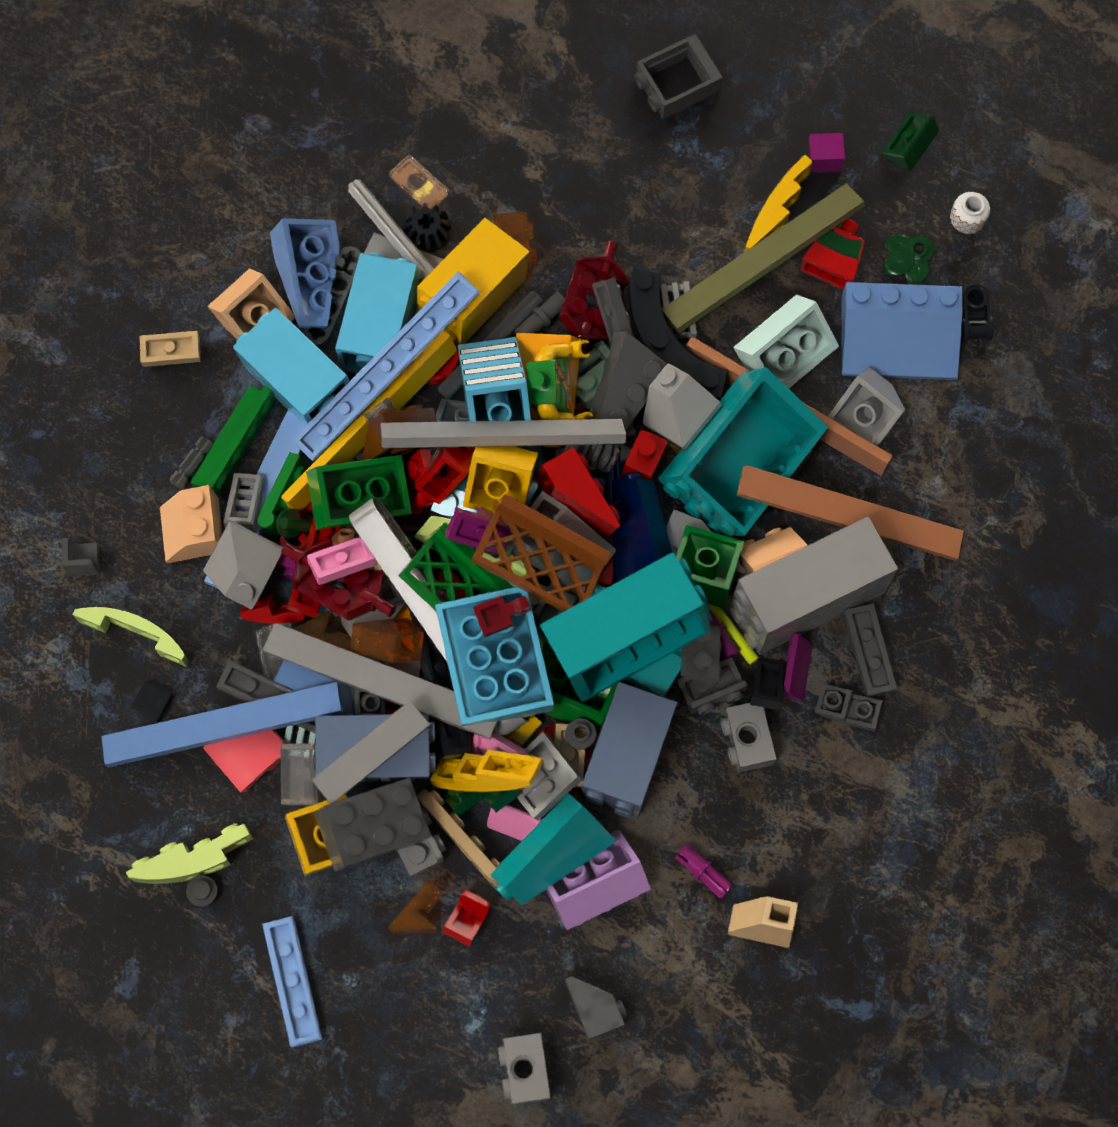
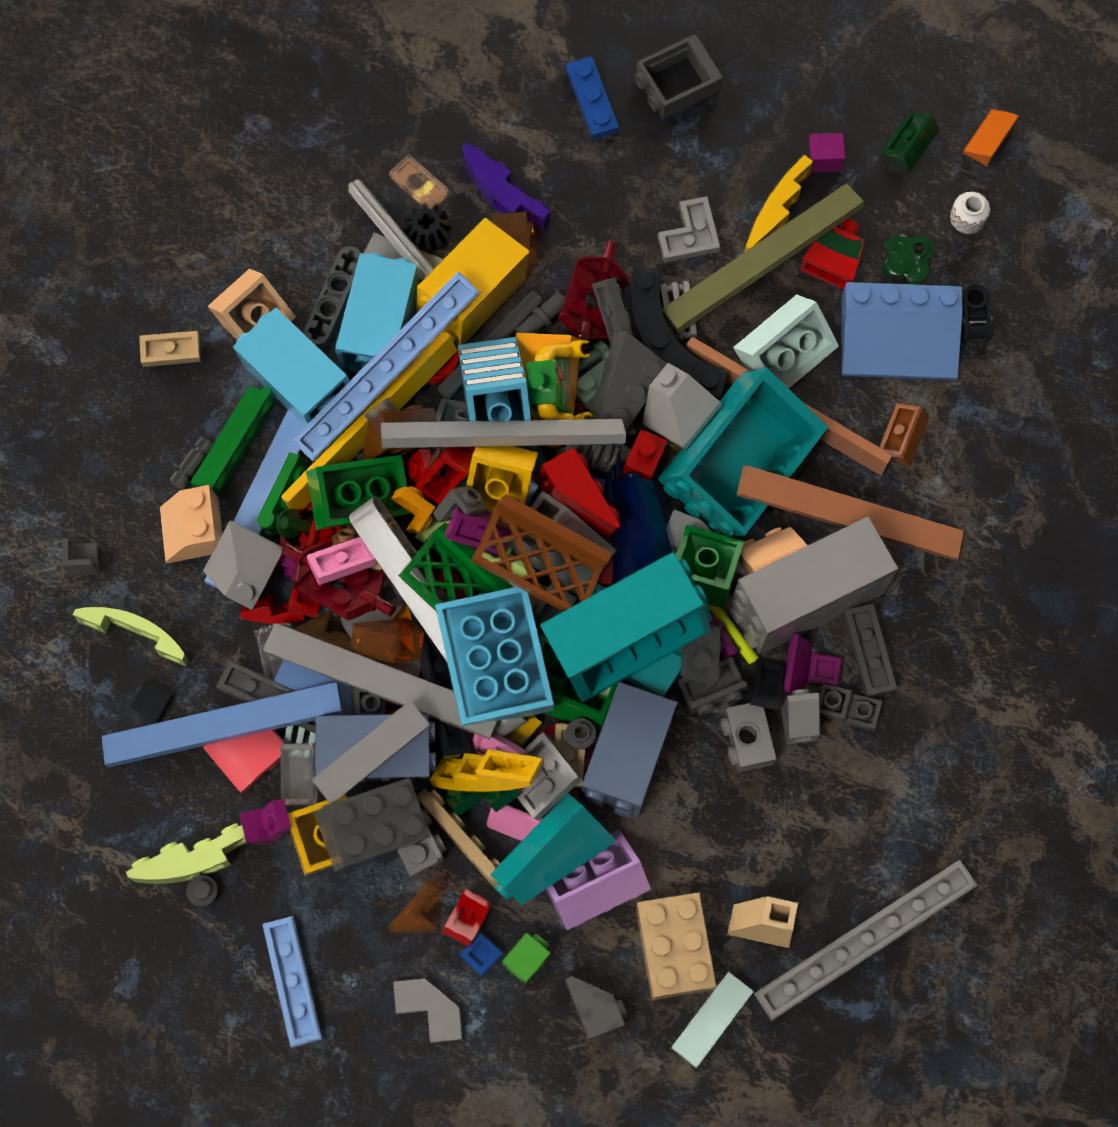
(245, 519): light grey slope -> none
(265, 824): none -> magenta slope
(306, 263): medium blue wedge -> none
(413, 501): none -> light orange bracket
(422, 996): none -> light grey tile
(463, 497): none -> dark grey bracket
(481, 954): none -> blue tile
(495, 185): none -> dark purple slope
(496, 615): dark red plate -> none
(527, 957): none -> bright green brick
(528, 1049): light grey brick -> none
(592, 98): none -> blue plate
(675, 946): none -> tan brick
(695, 238): none -> light grey plate
(703, 871): magenta axle -> none
(712, 1019): none -> light aqua tile
(801, 717): none -> light grey slope
(824, 670): none -> magenta tile
(865, 940): none -> light grey tile
(869, 407): light grey slope -> none
(904, 433): none -> dark orange slope
(990, 136): none -> orange slope

